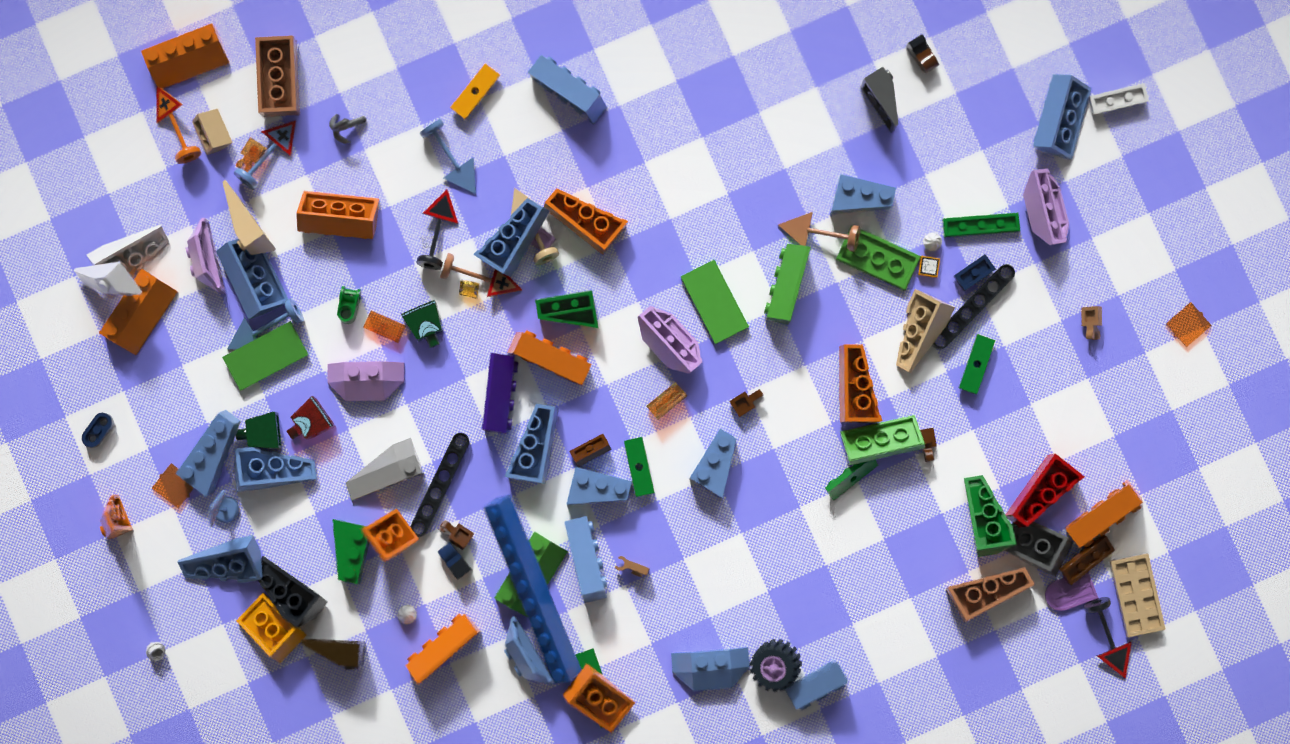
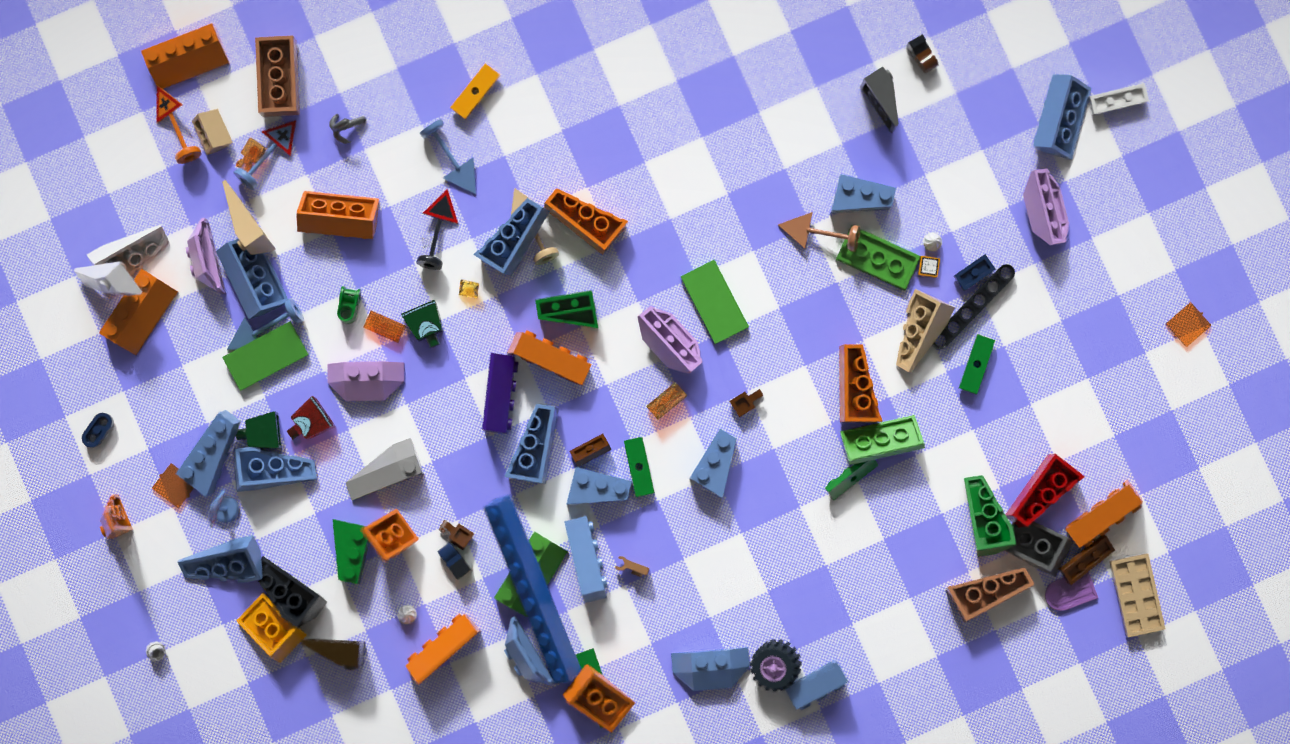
(437, 483): black beam -> none
(499, 282): nougat piece -> none
(546, 238): lavender tile -> none
(568, 88): medium blue wedge -> none
(787, 284): bright green slope -> none
(930, 442): reddish brown plate -> none
(981, 225): green tile -> none
(1091, 318): medium nougat plate -> none
(1118, 656): black piece -> none

